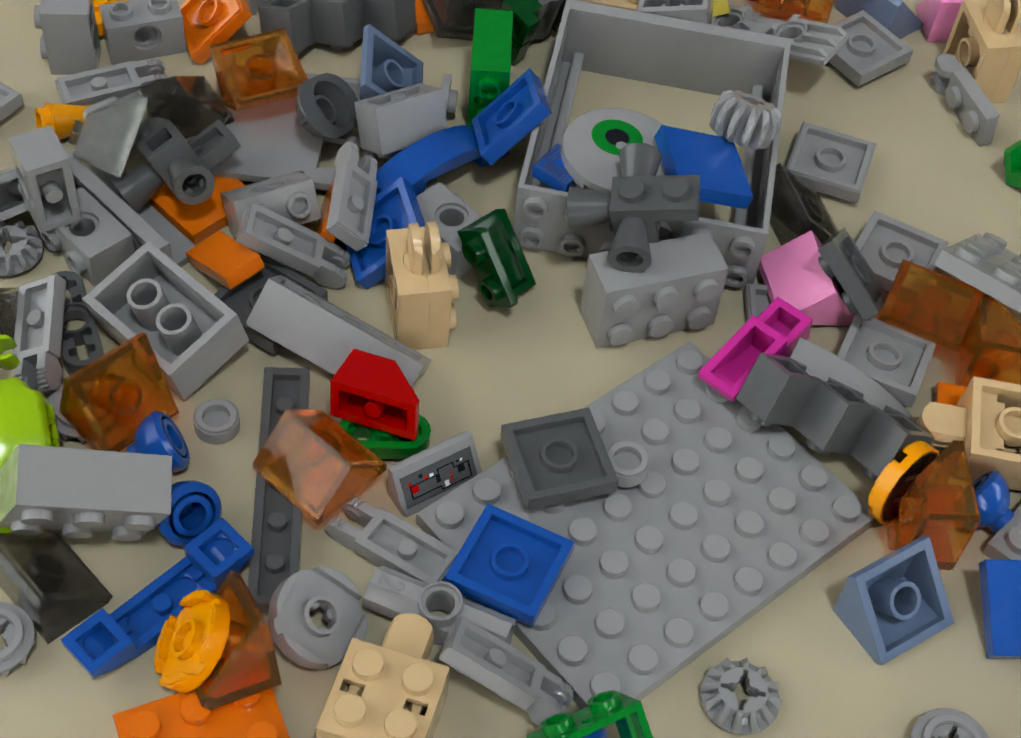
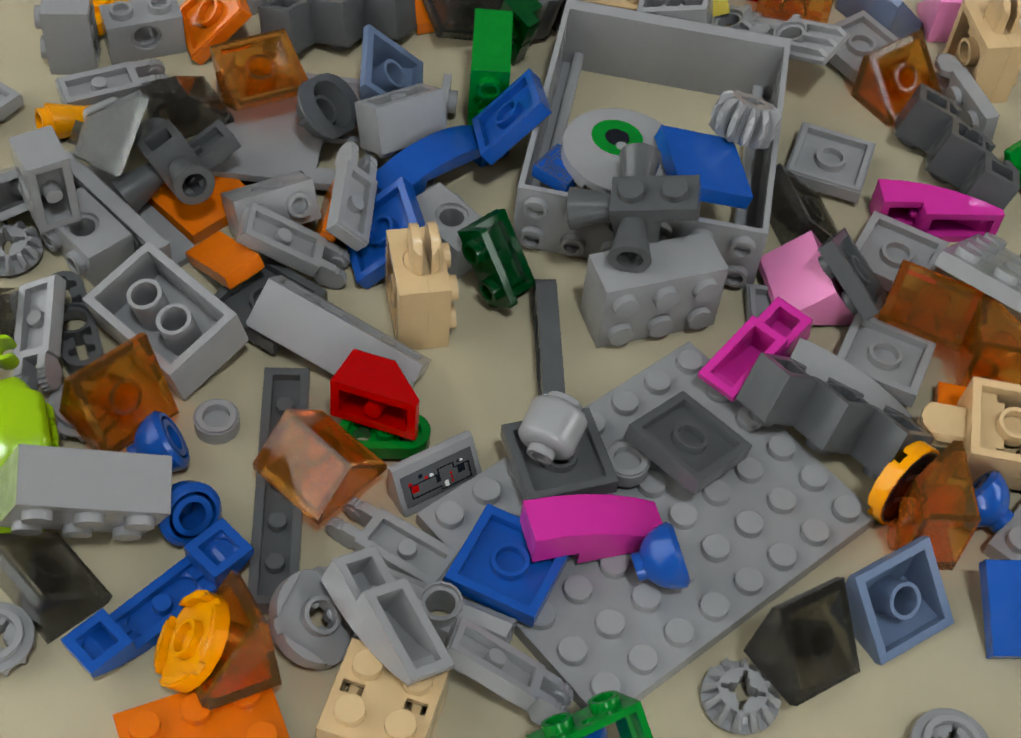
(386, 615): none -> light grey slope
(547, 337): none -> dark grey beam
(552, 427): none -> light grey head
(586, 525): none -> dark pink slope
(661, 559): none -> blue brick
(687, 442): none -> dark grey plate
(807, 643): none -> clear smoke slope
(892, 76): none -> clear orange slope
(935, 209): none -> dark pink slope
(954, 149): none -> dark grey brick

